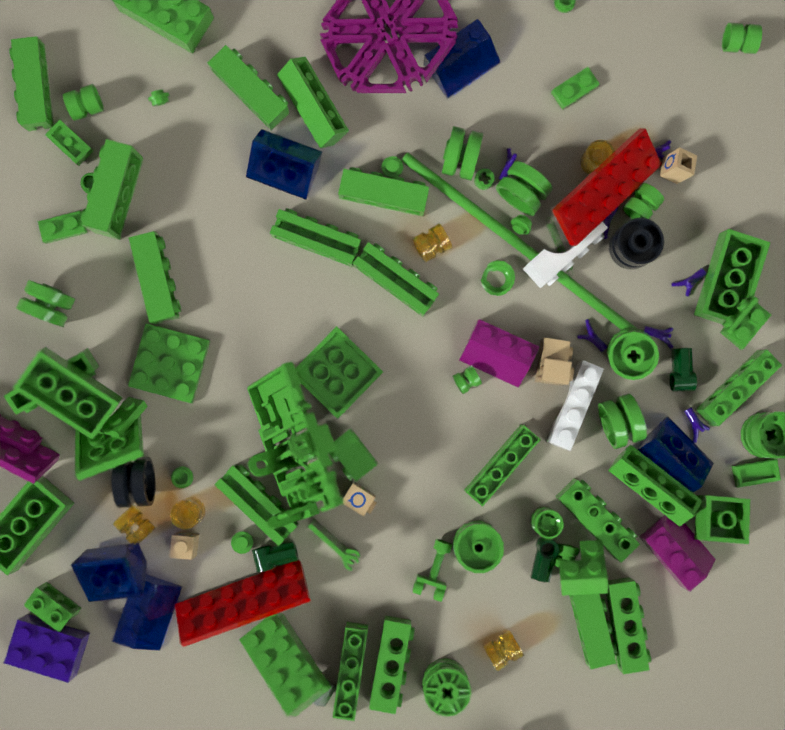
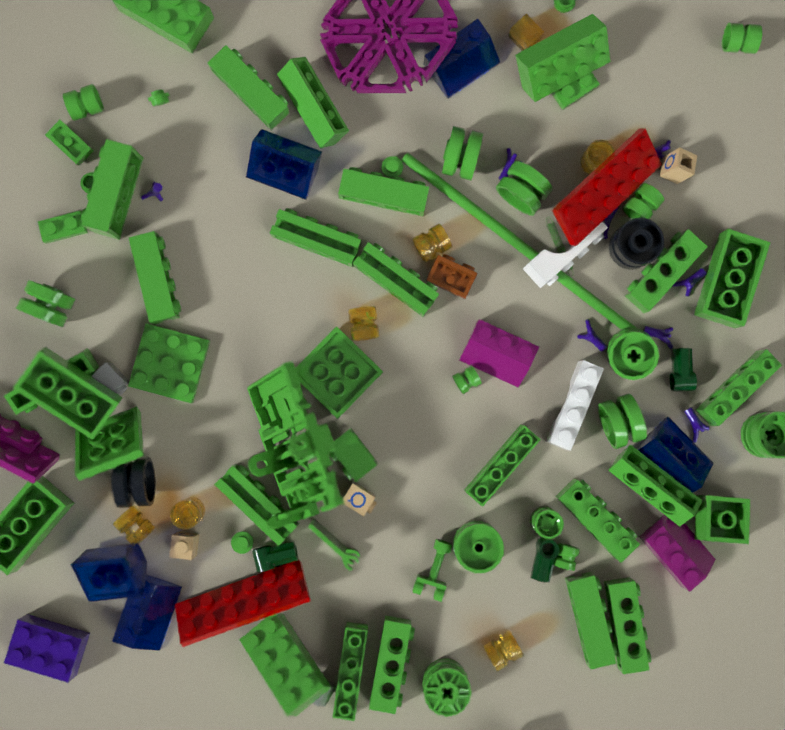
(32, 83): bright green brick -> none
(52, 606): bright green bracket -> none
(111, 377): none -> light grey brick
(124, 417): bright green plate -> none
(154, 191): none -> dark purple bar
(182, 477): bright green plate -> none
(363, 323): none -> clear yellow wheel
(452, 276): none -> dark orange bracket
(480, 184): bright green bush -> none
(509, 275): bright green piece -> none
(521, 224): bright green plate -> none
(525, 32): none -> clear yellow brick
(553, 362): tan brick -> none
(563, 57): none -> bright green brick
(587, 574): bright green brick -> none
(691, 249): none -> bright green brick
(745, 323): bright green bracket -> none
(756, 473): bright green tile -> none

